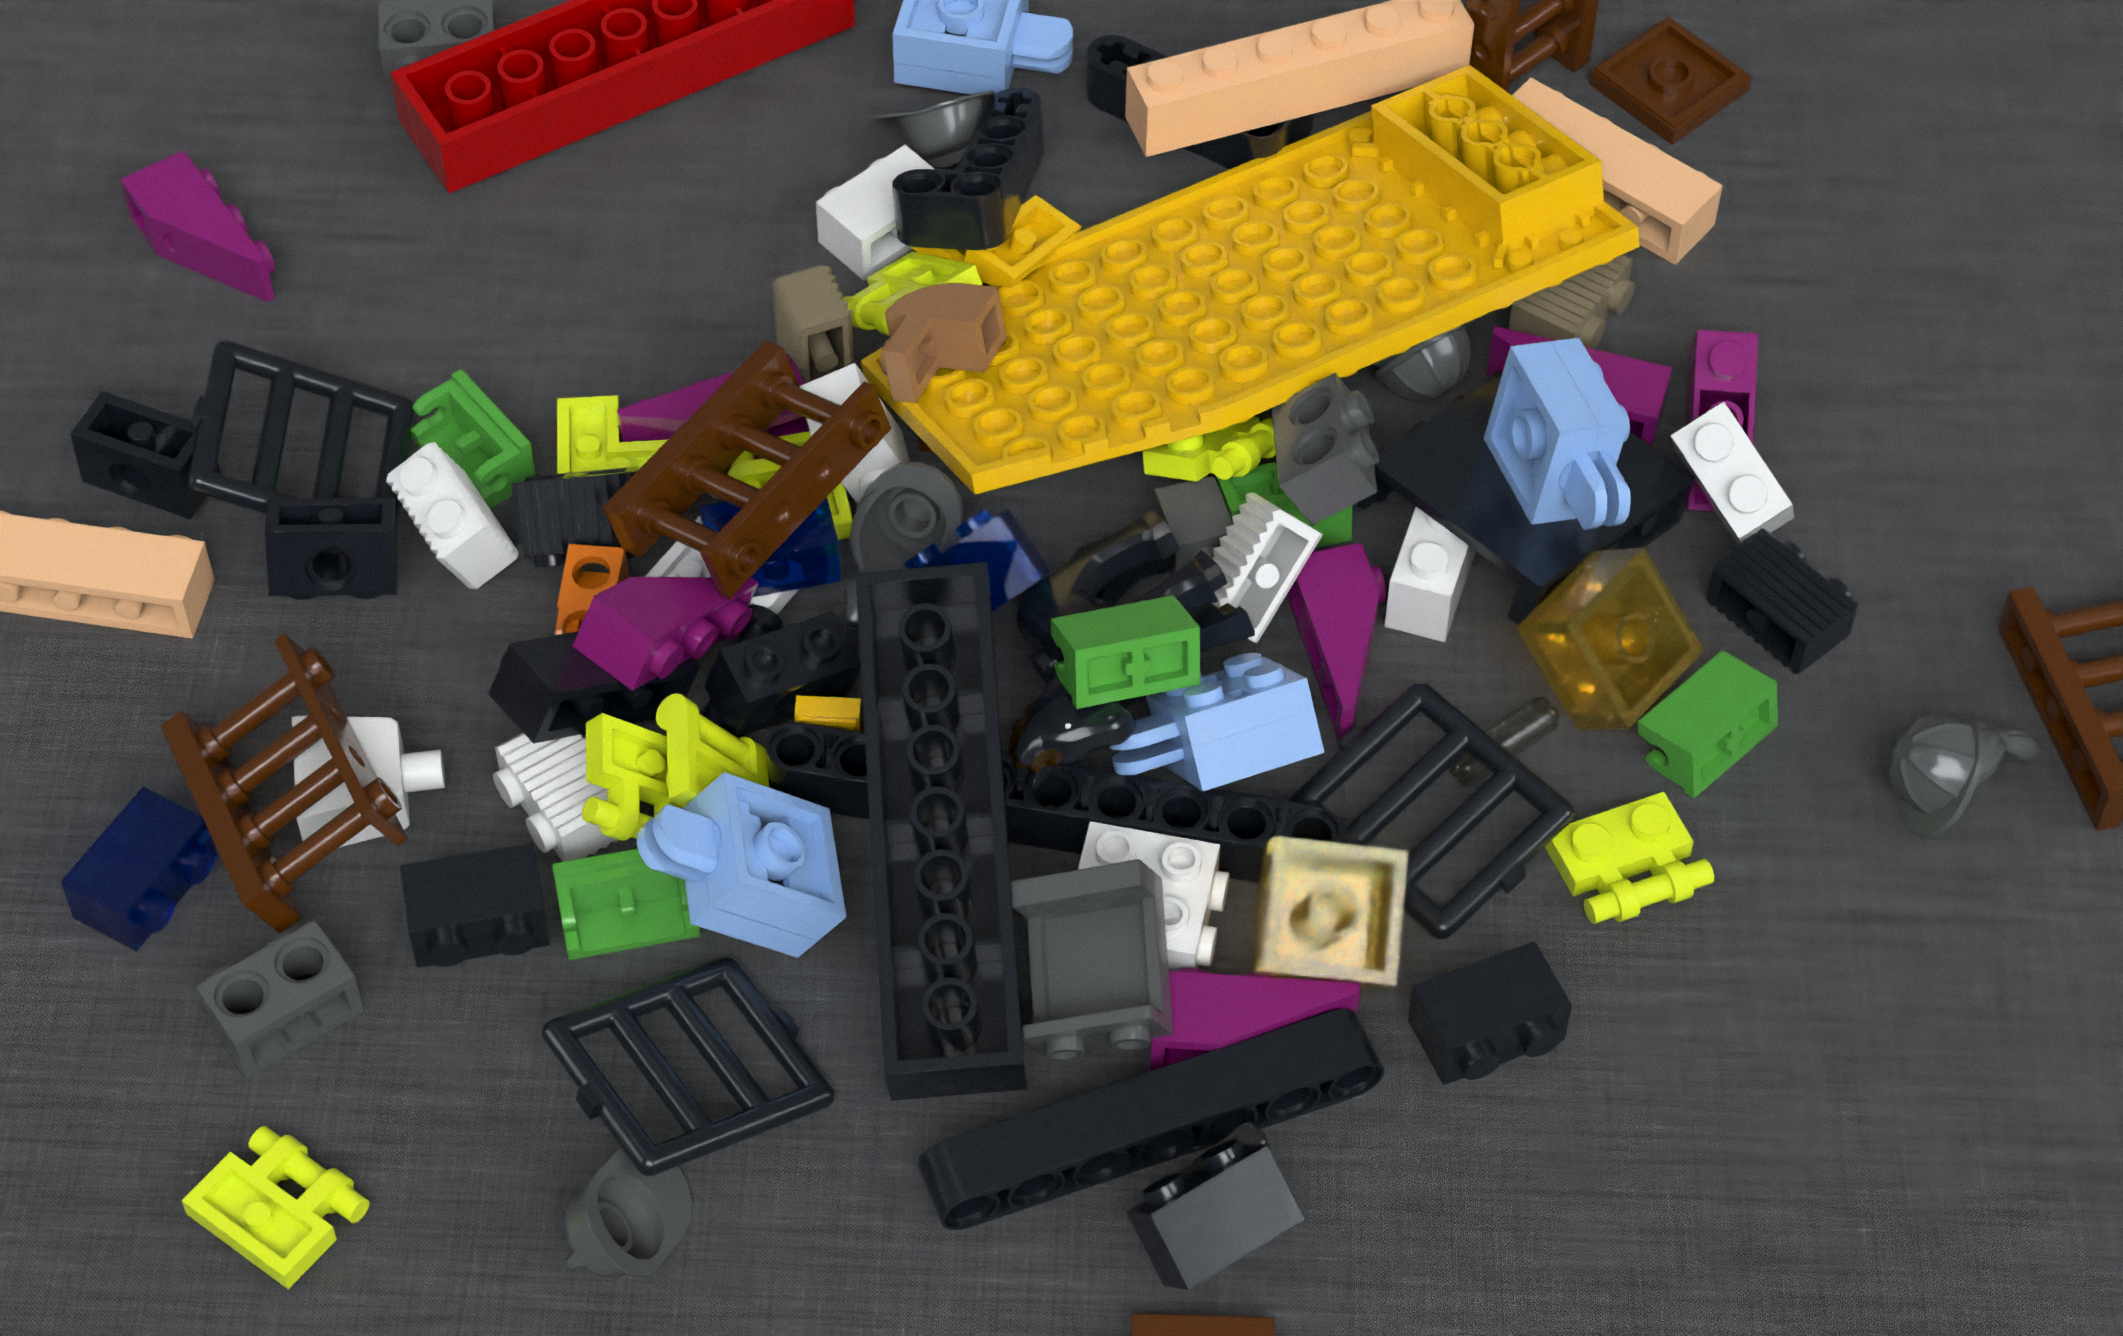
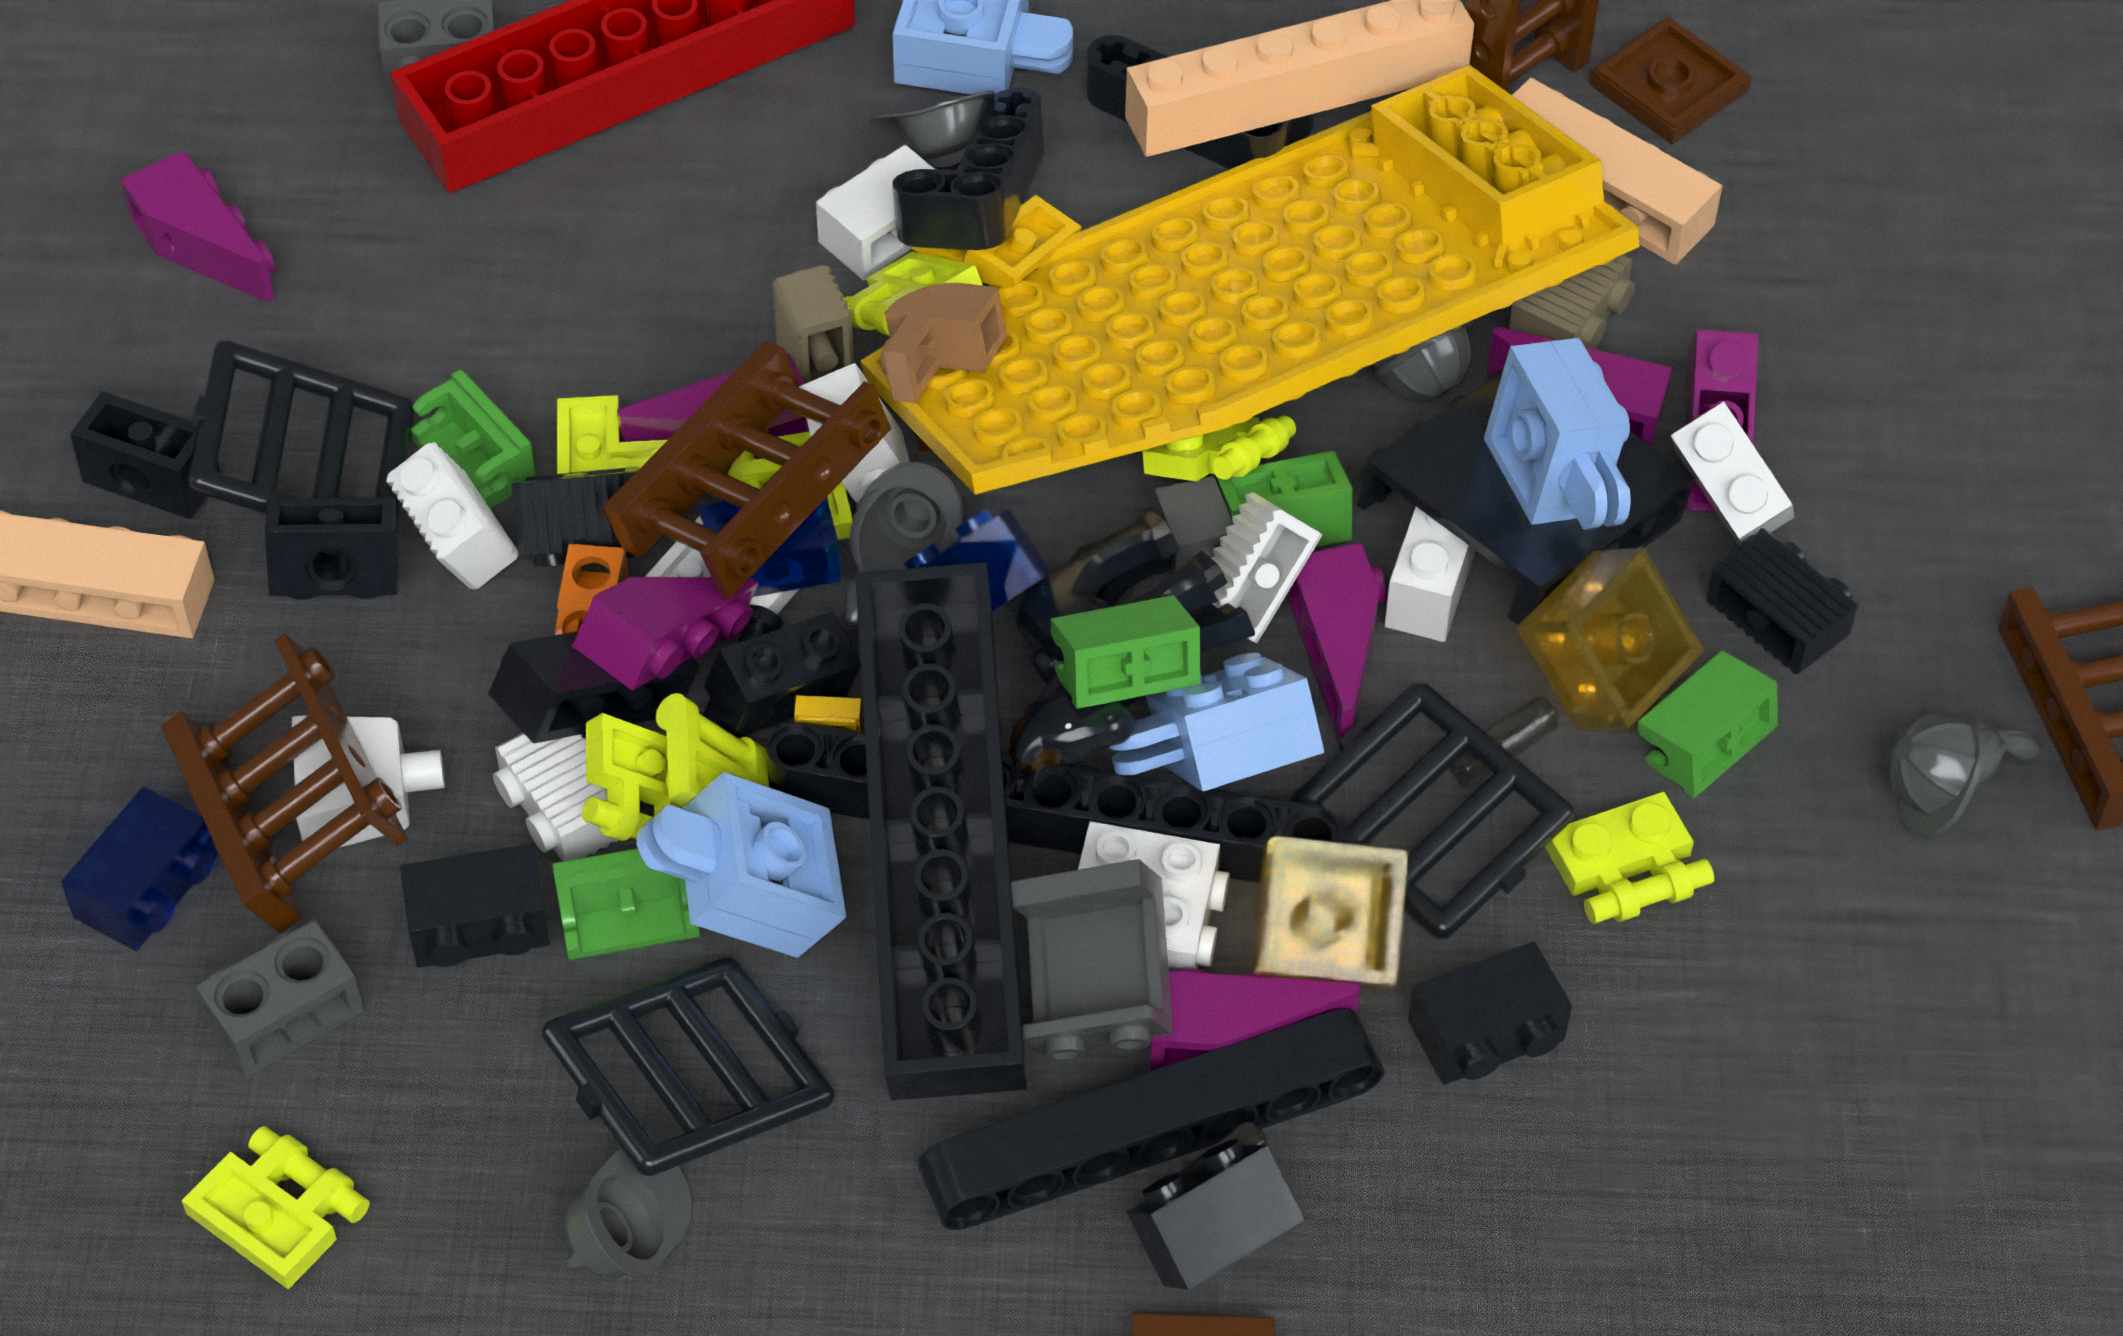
(1325, 448): dark grey brick -> none

